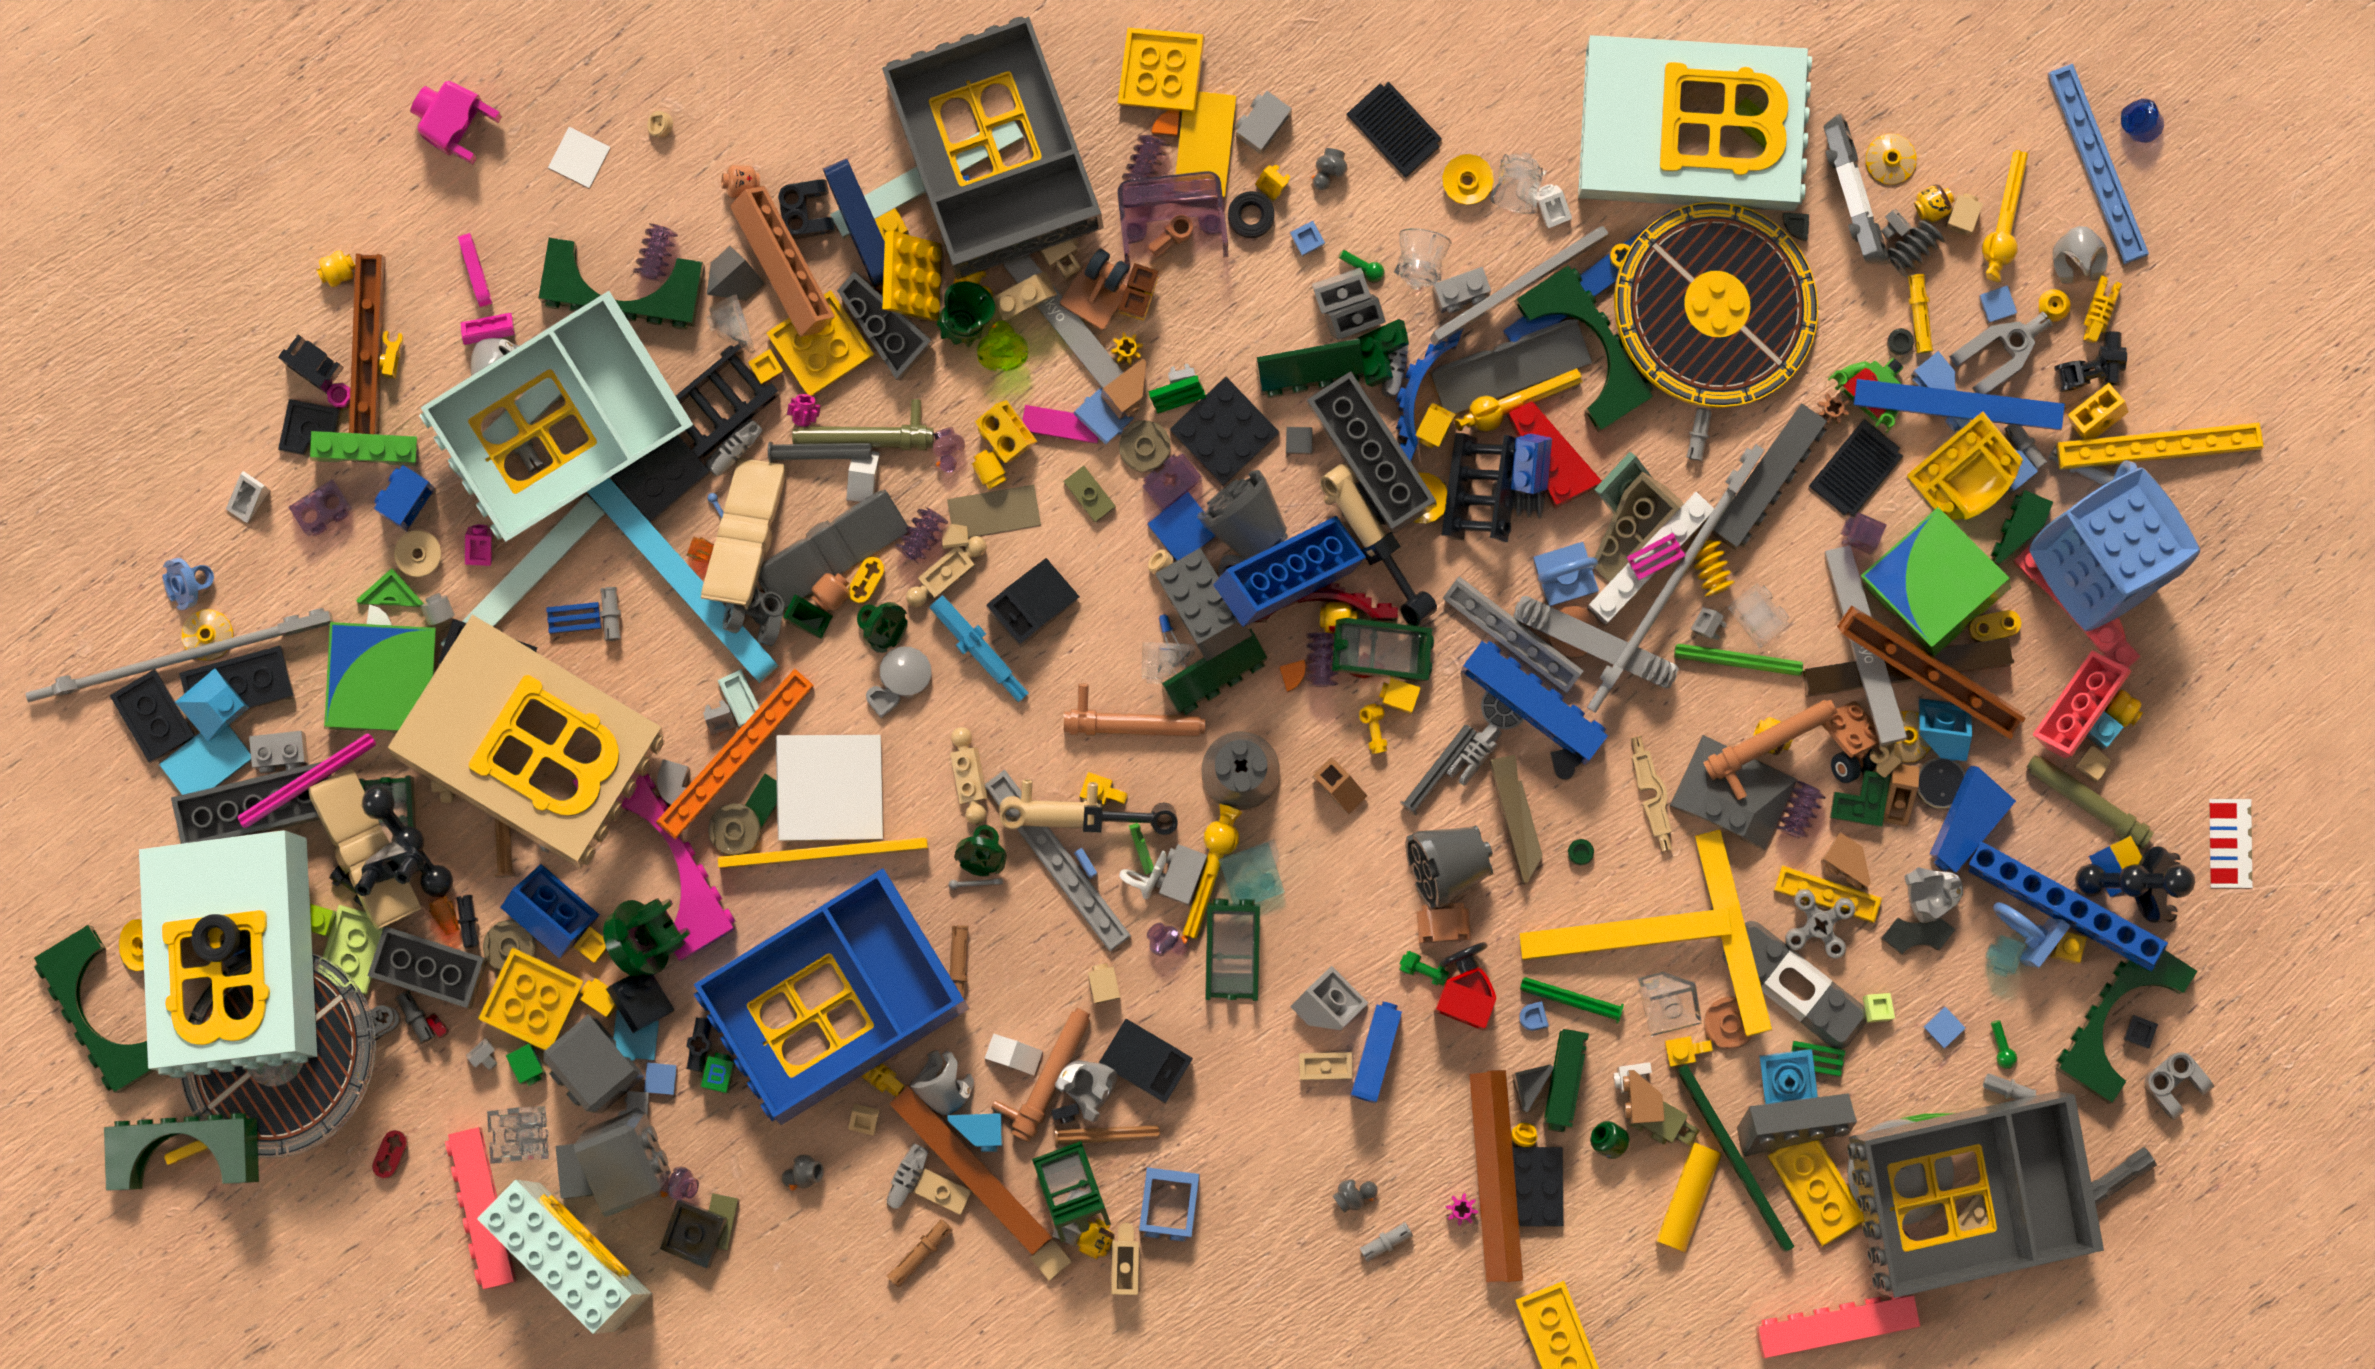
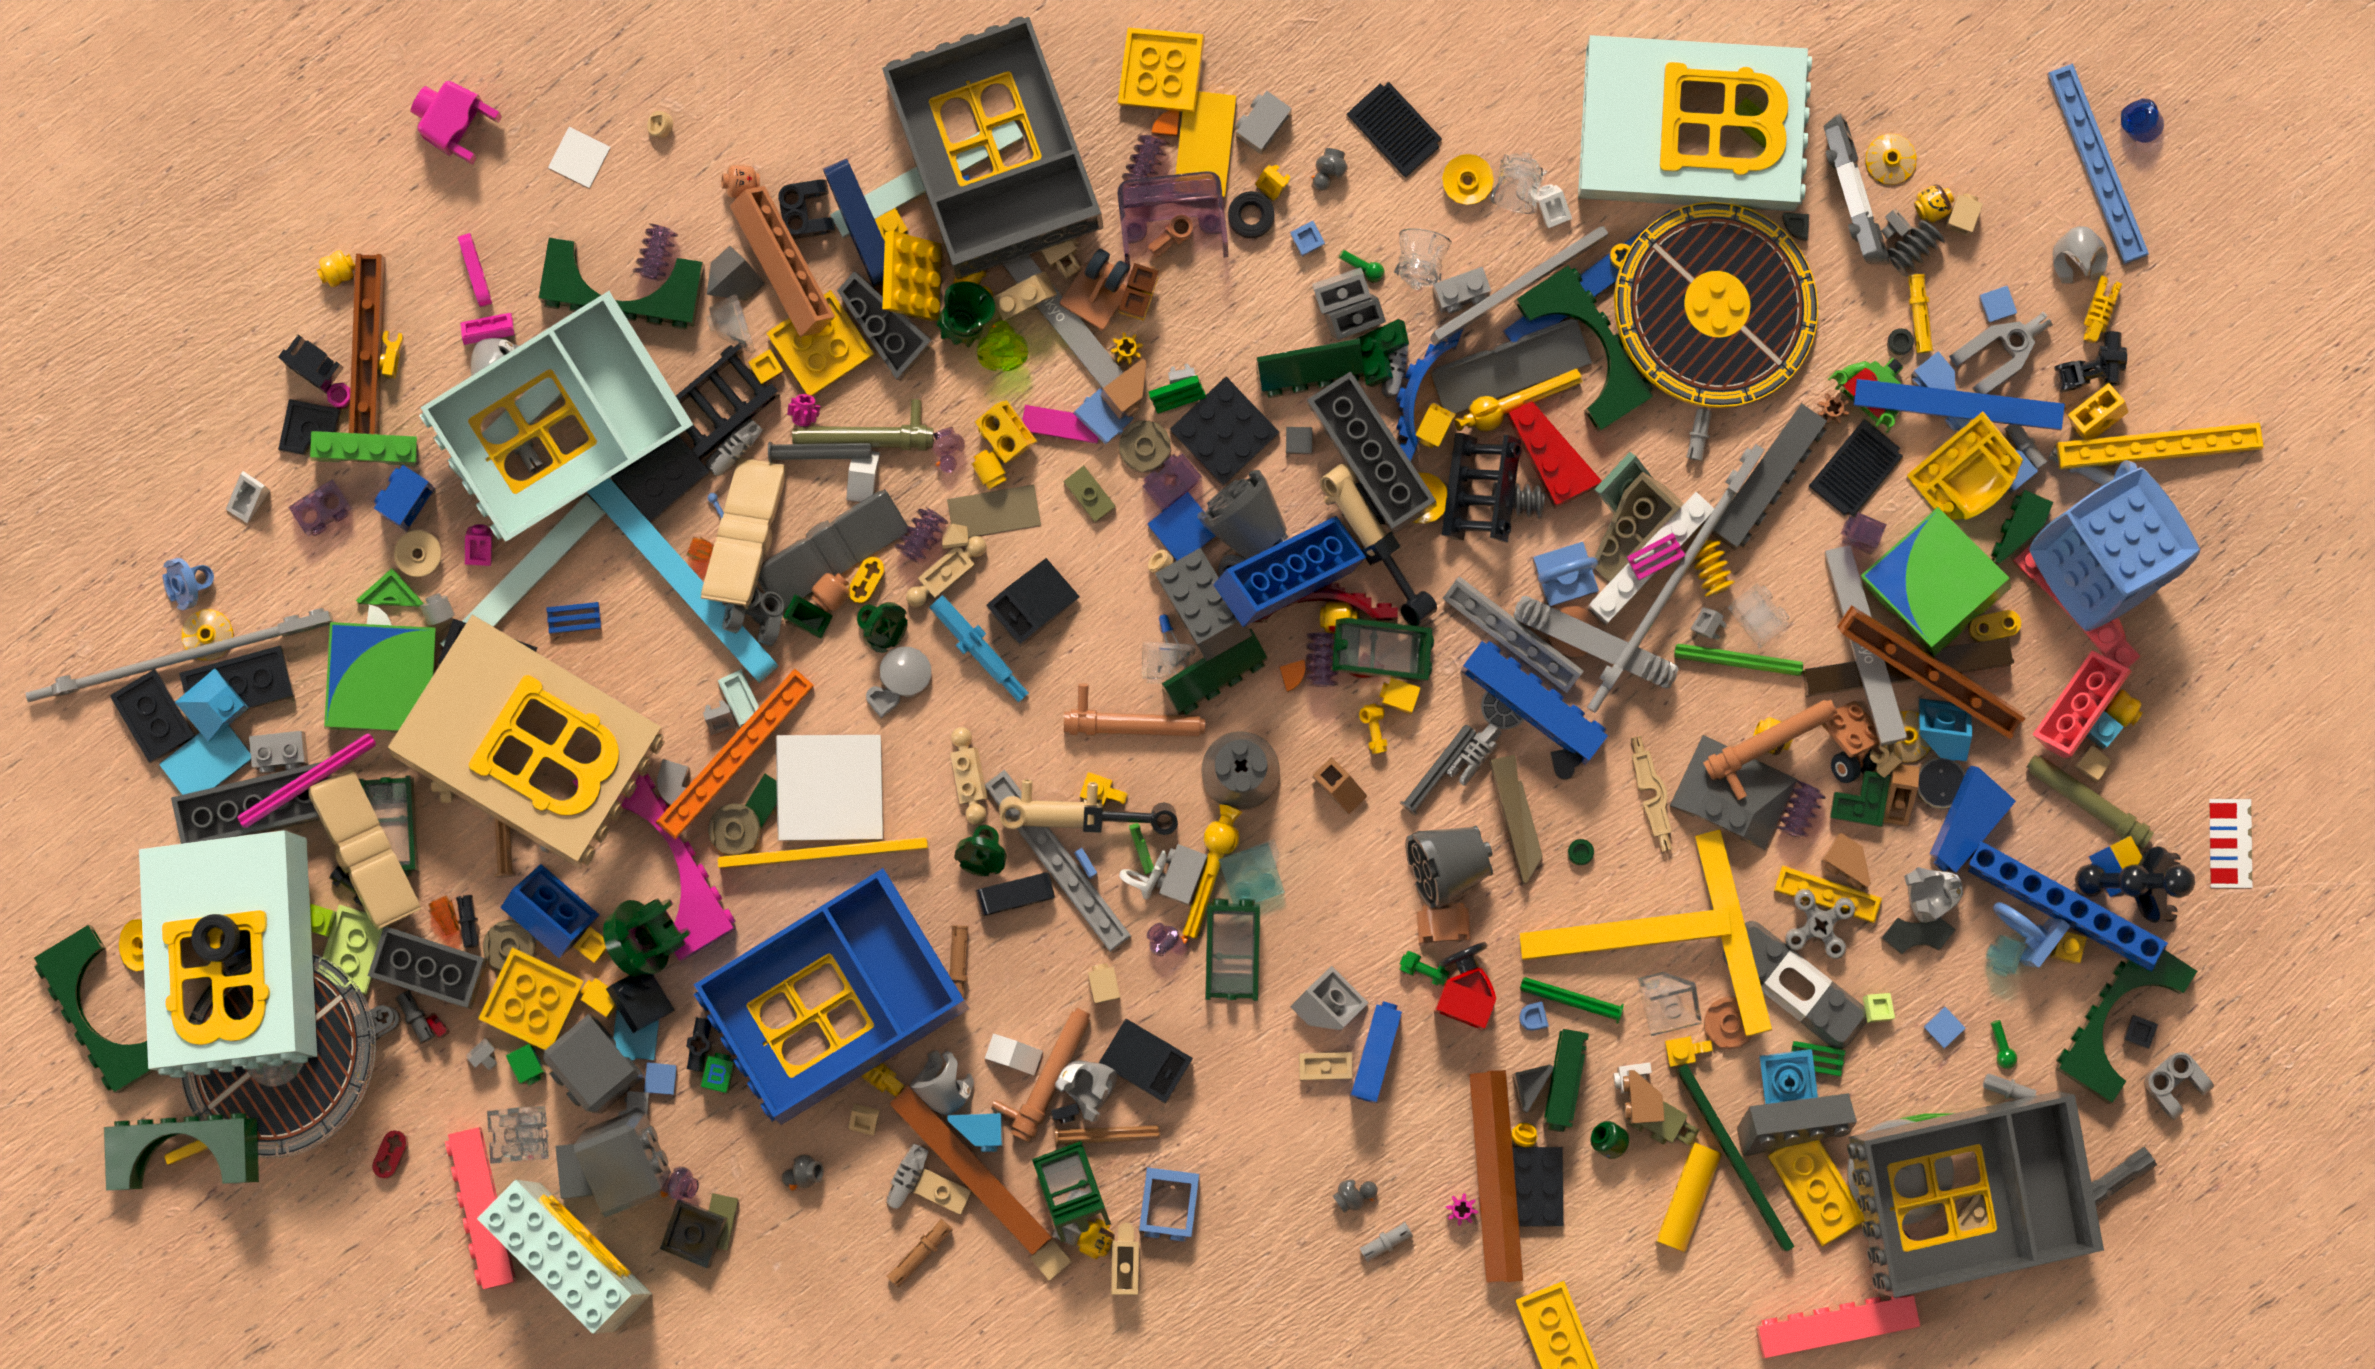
(402, 855): black connector -> none
(610, 613): light grey pin -> none
(953, 884): light grey hinge -> none
(1015, 894): none -> black beam
(1531, 463): blue brick -> none
(2000, 246): yellow piece -> none
(2058, 297): yellow plate -> none

